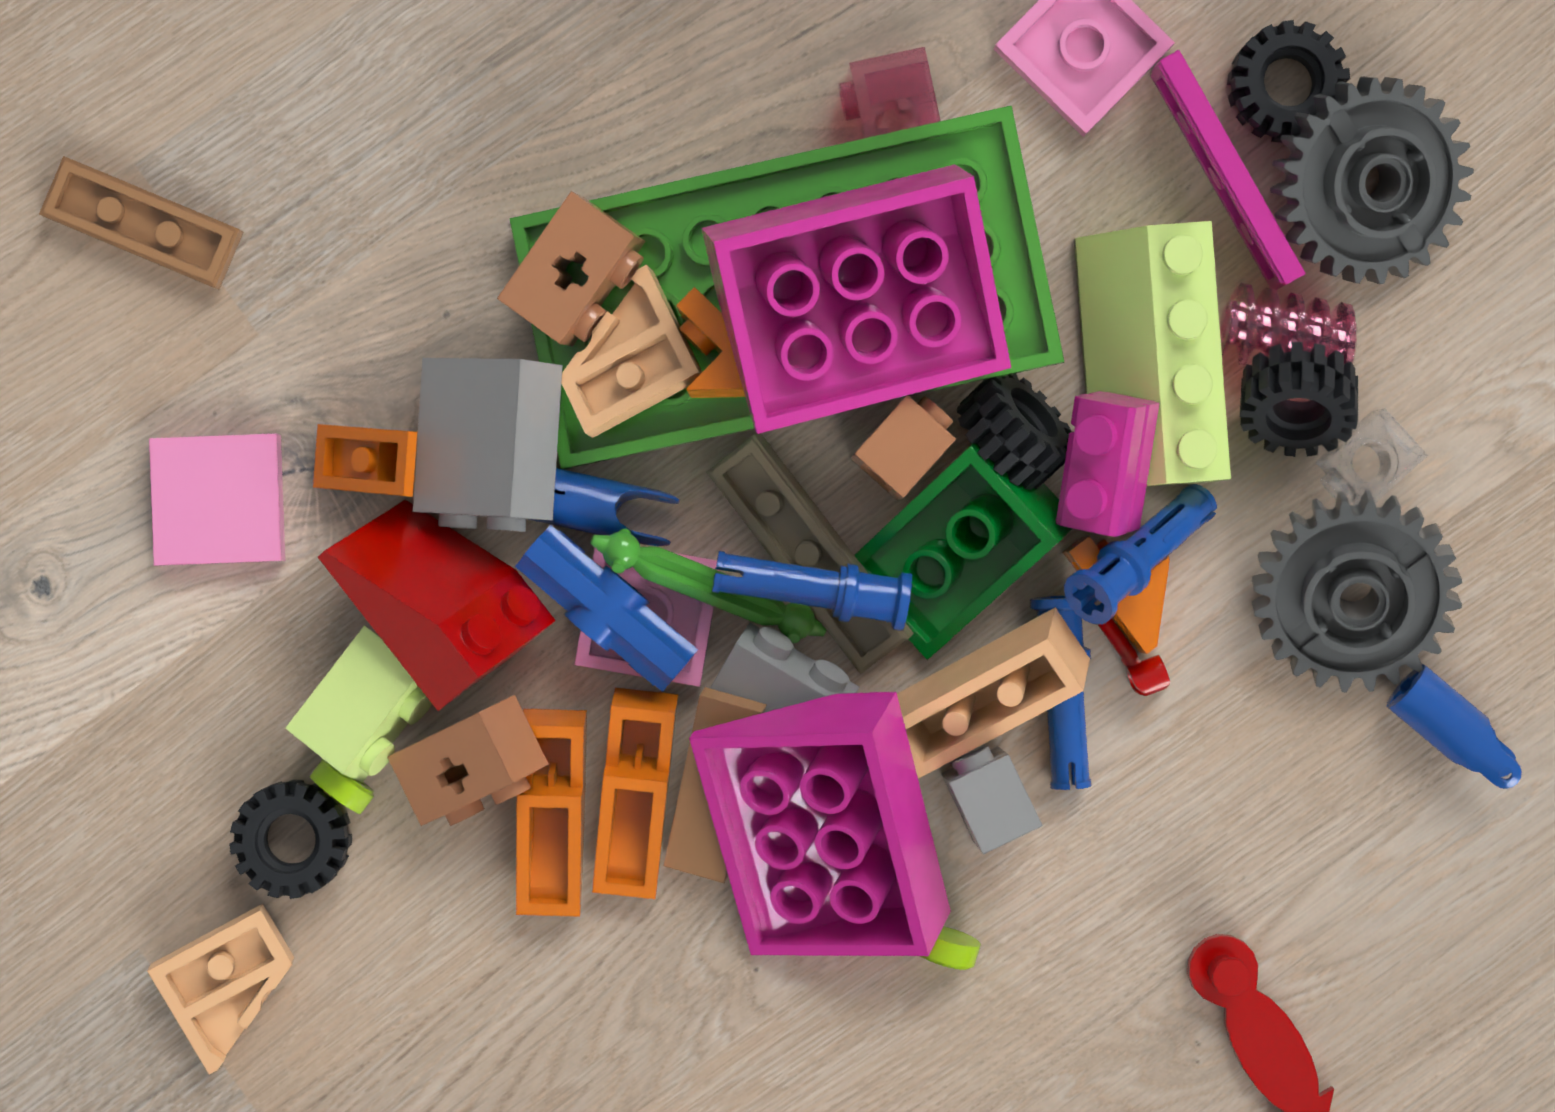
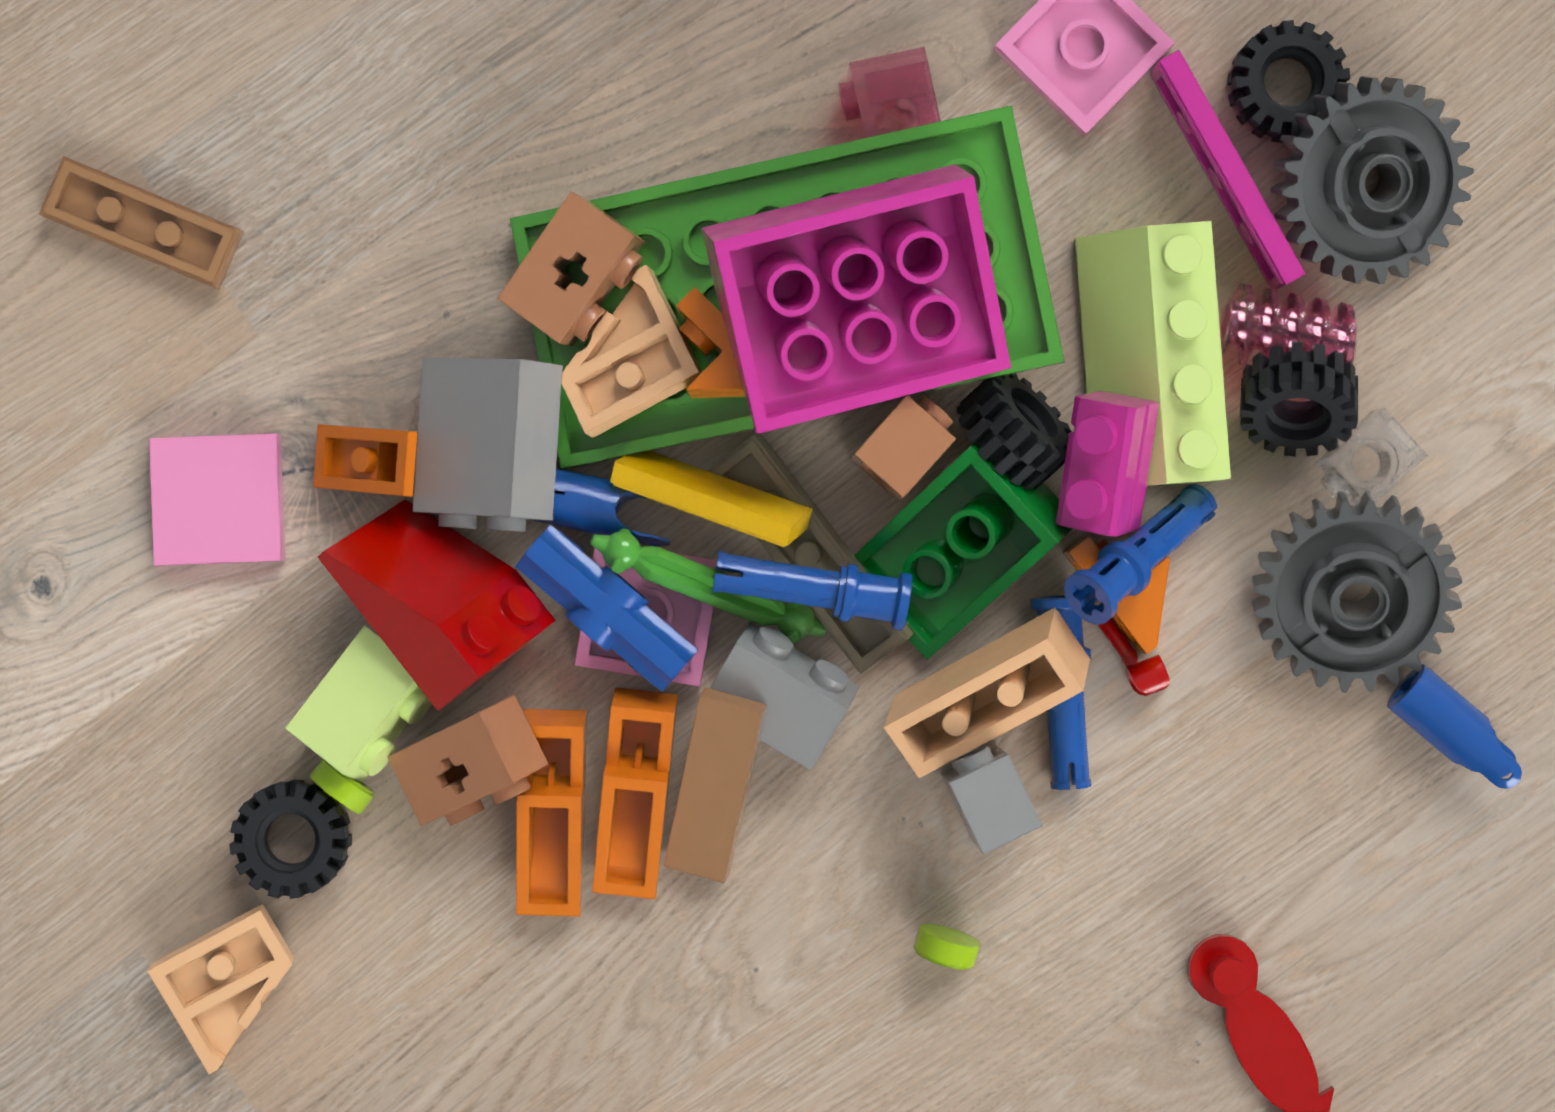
(711, 497): none -> yellow tile
(824, 828): dark pink slope -> none

